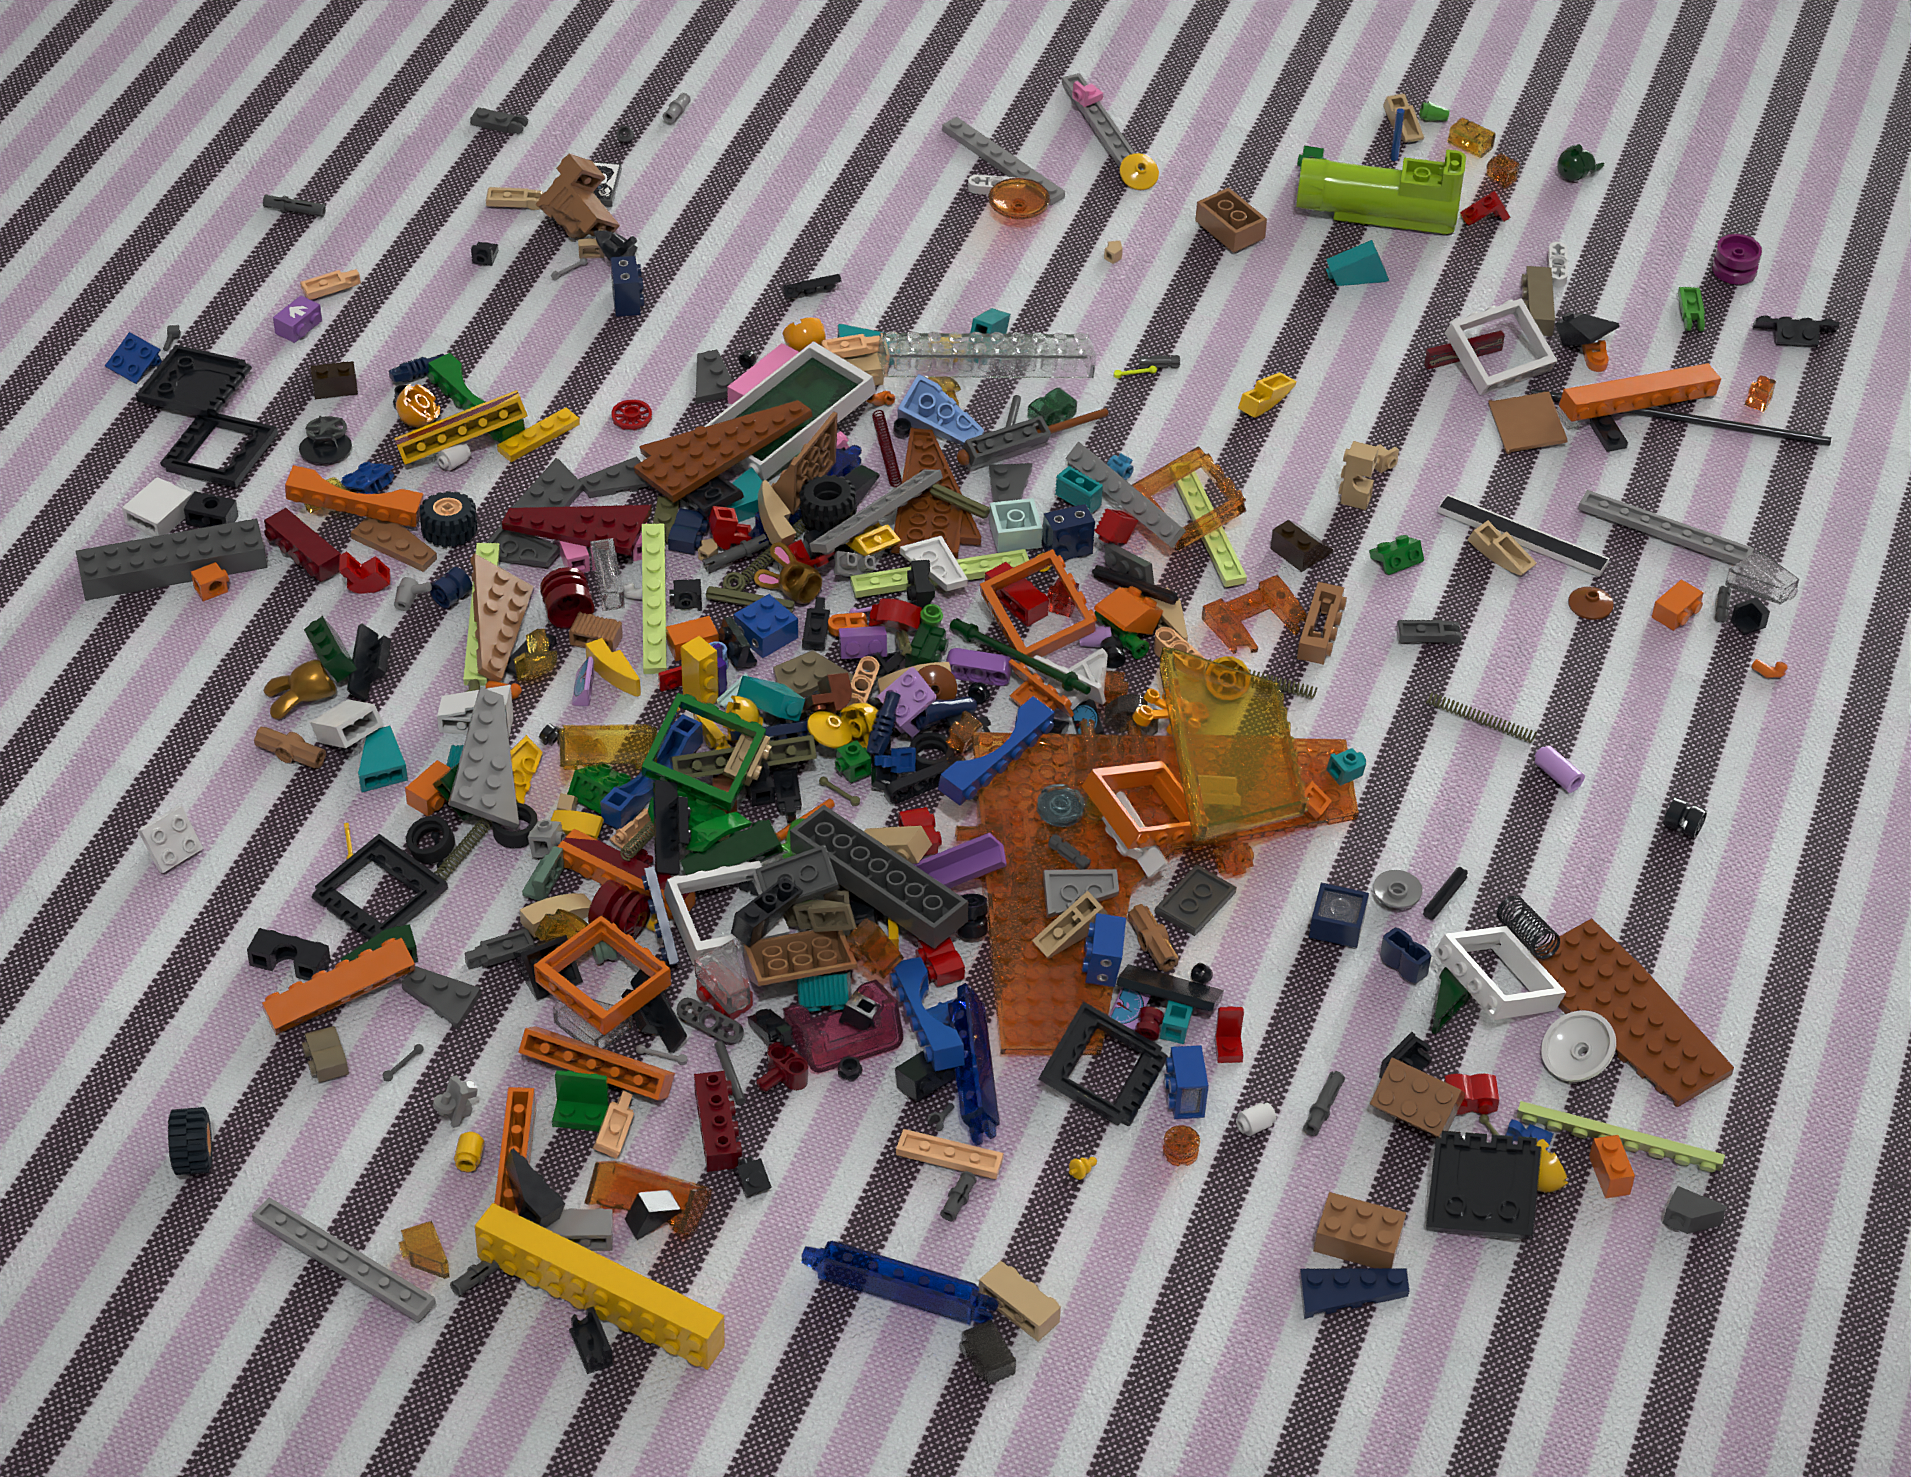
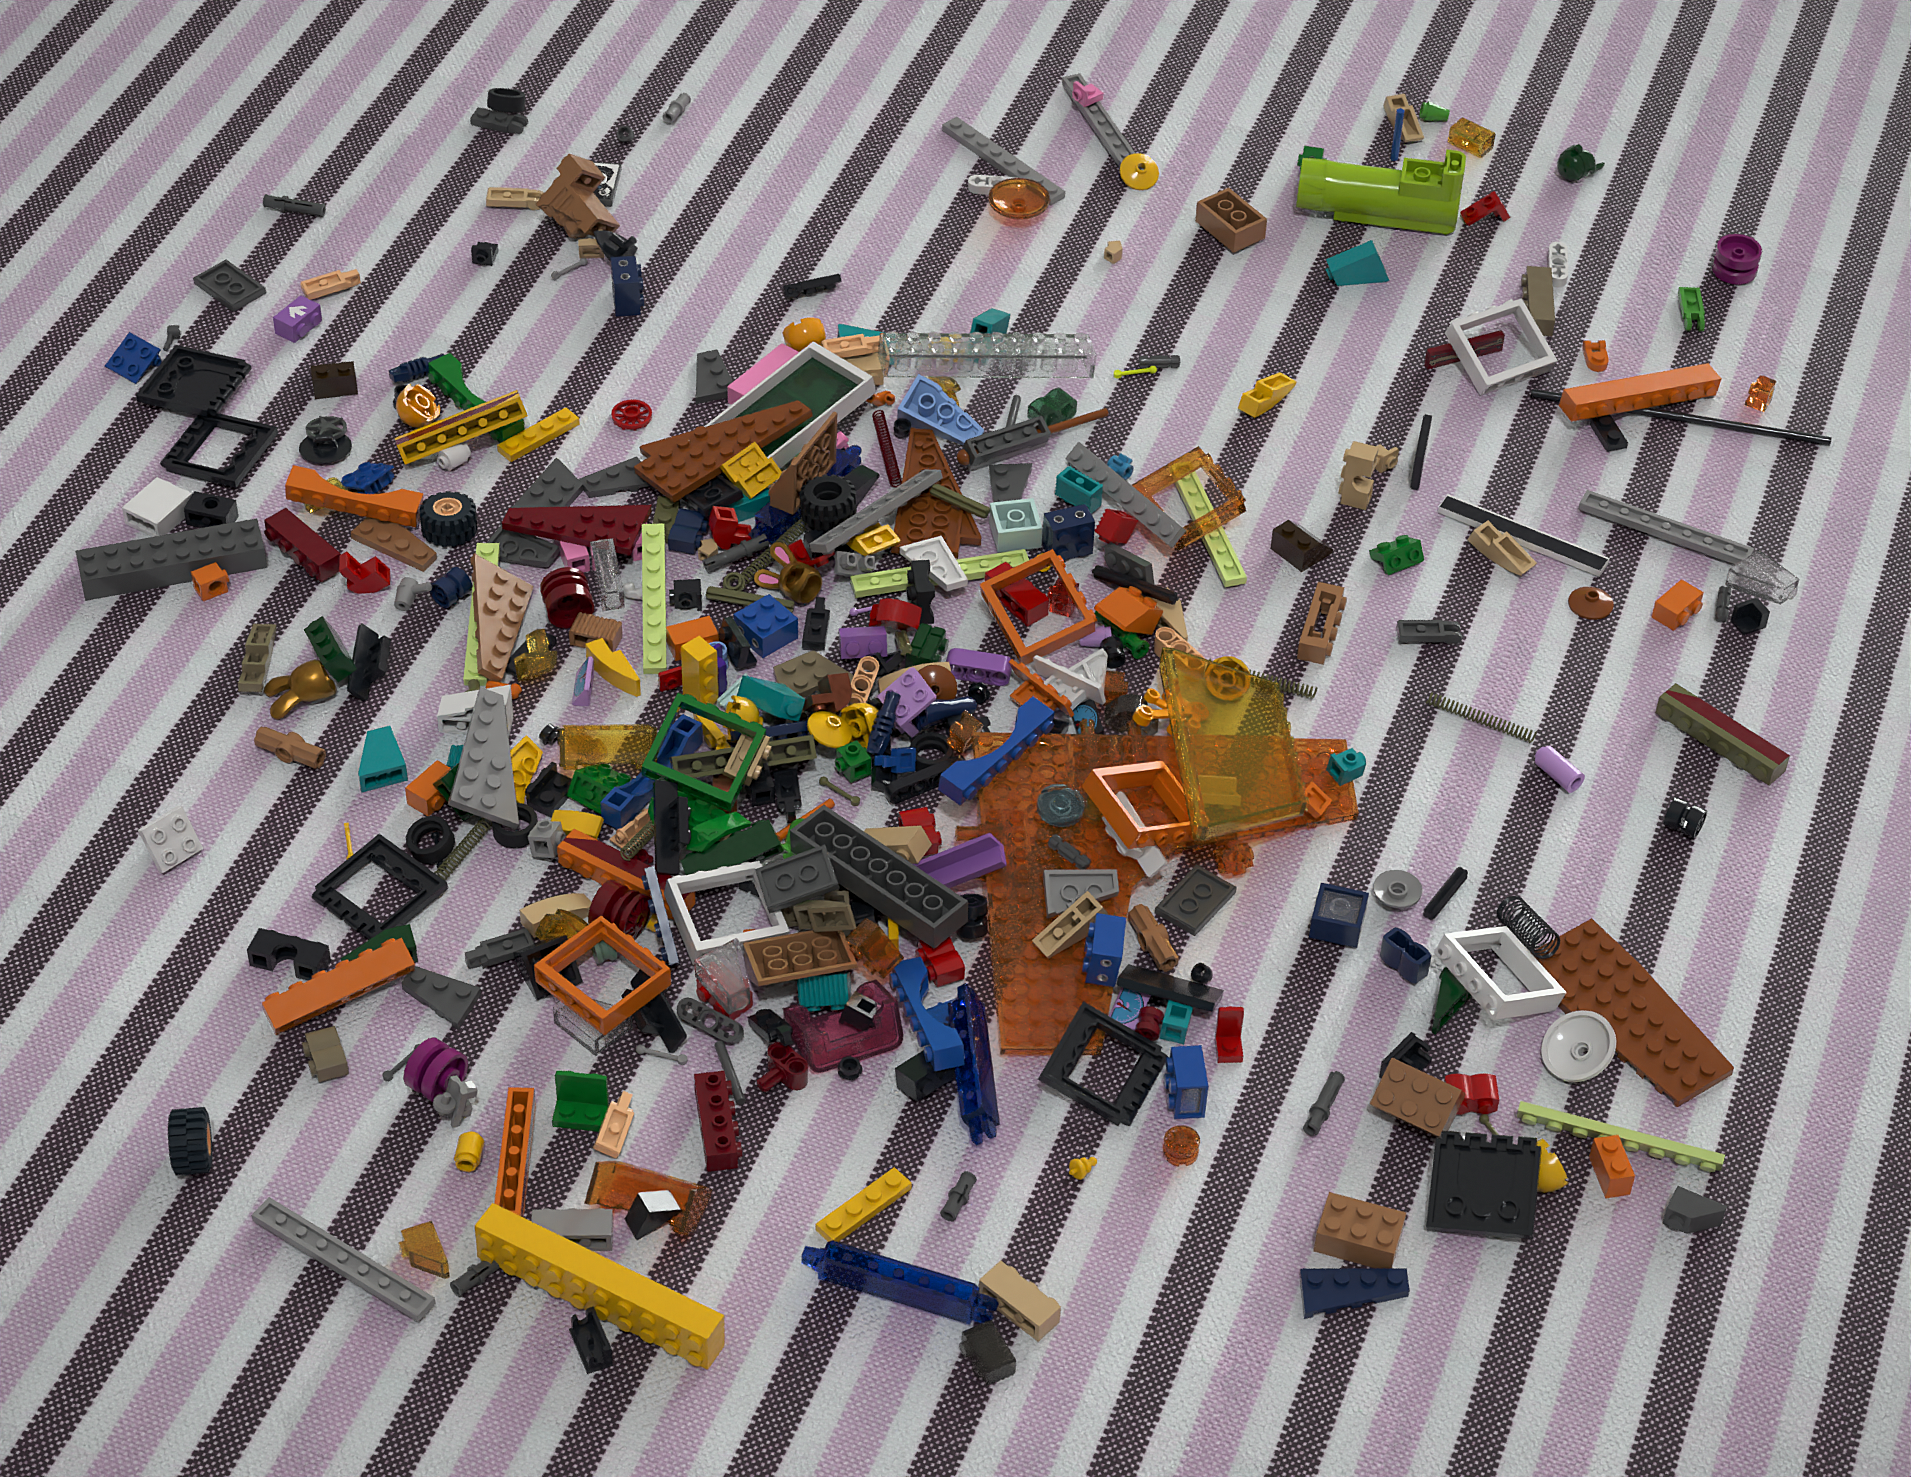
(229, 285): none -> dark grey tile
(257, 657): none -> dark tan slope
(346, 723): white brick -> none
(432, 1067): none -> magenta wheel
(506, 100): none -> black tyre
(531, 1193): black slope -> none
(545, 875): sand green bracket -> none
(548, 790): none -> black bracket
(567, 802): tan piece -> none
(590, 1059): orange brick -> none
(747, 359): black hinge -> none
(751, 470): none -> yellow slope
(752, 1176): black bracket -> none
(764, 911): black slope -> none
(774, 515): tan slope -> none
(846, 620): orange plate -> none
(863, 1206): none -> yellow plate
(932, 615): bright green cone -> none
(939, 1117): dark grey hand -> none
(949, 1154): light nougat plate -> none
(971, 632): dark green bar -> none
(1256, 1119): white brick -> none
(1271, 594): clear orange wedge -> none
(1421, 452): none -> black tile
(1503, 169): clear orange brick -> none
(1517, 1129): blue plate -> none
(1527, 422): medium nougat piece -> none
(1583, 328): black slope -> none
(1722, 734): none -> olive brick
(1770, 671): orange arm -> none
(1796, 332): black bracket -> none

